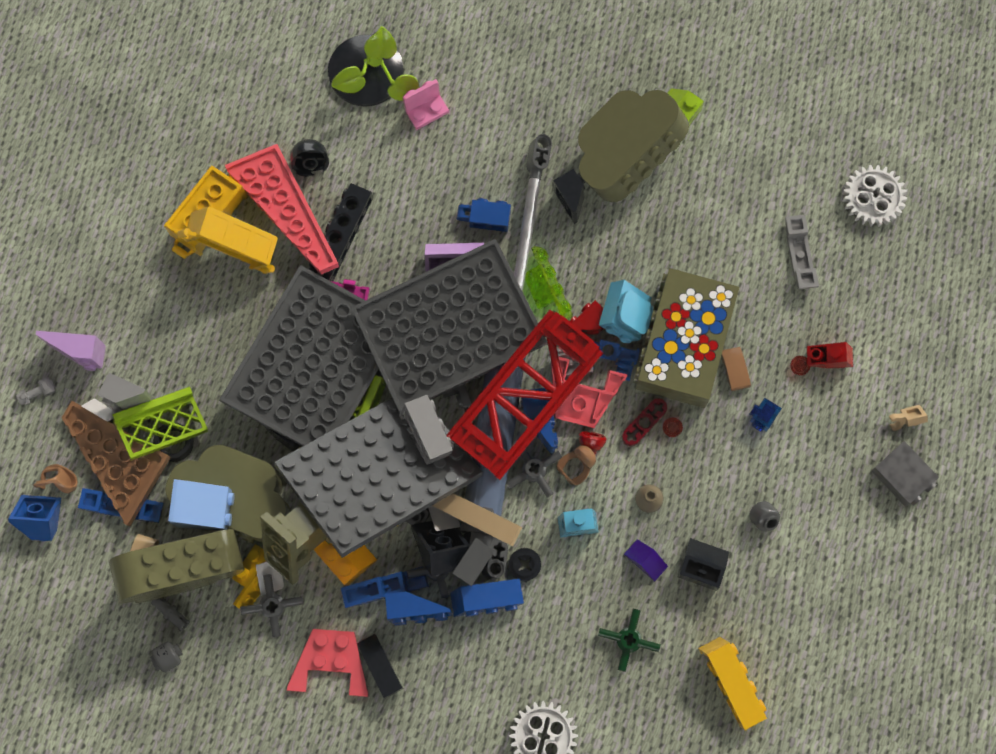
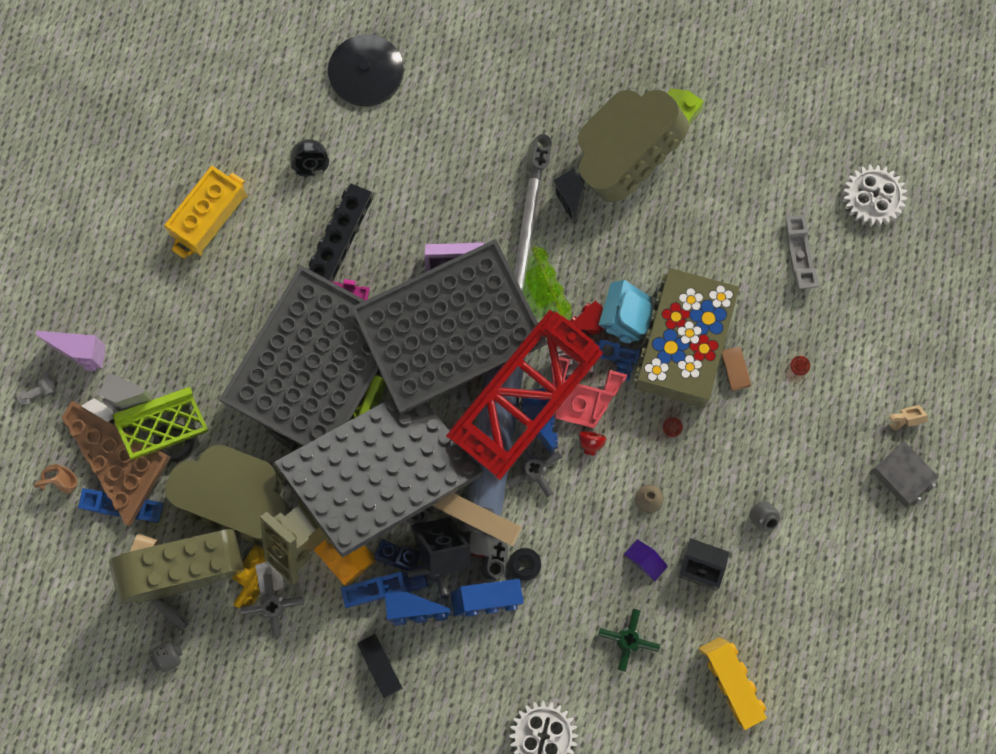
(36, 516): blue slope -> none
(200, 506): light blue slope -> none
(231, 237): yellow container -> none
(278, 195): coral wing -> none
(332, 653): coral wing -> none
(376, 47): lime plant -> none
(397, 556): none -> dark blue slope
(424, 104): bright pink bracket -> none
(427, 429): light grey wedge -> none
(442, 519): white sticker -> none
(473, 561): dark grey hinge -> none
(486, 214): blue brick -> none
(577, 523): medium azure torso -> none
(586, 456): medium nougat piece -> none
(630, 429): dark red beam -> none
(764, 415): clear blue brick -> none
(830, 355): red slope -> none

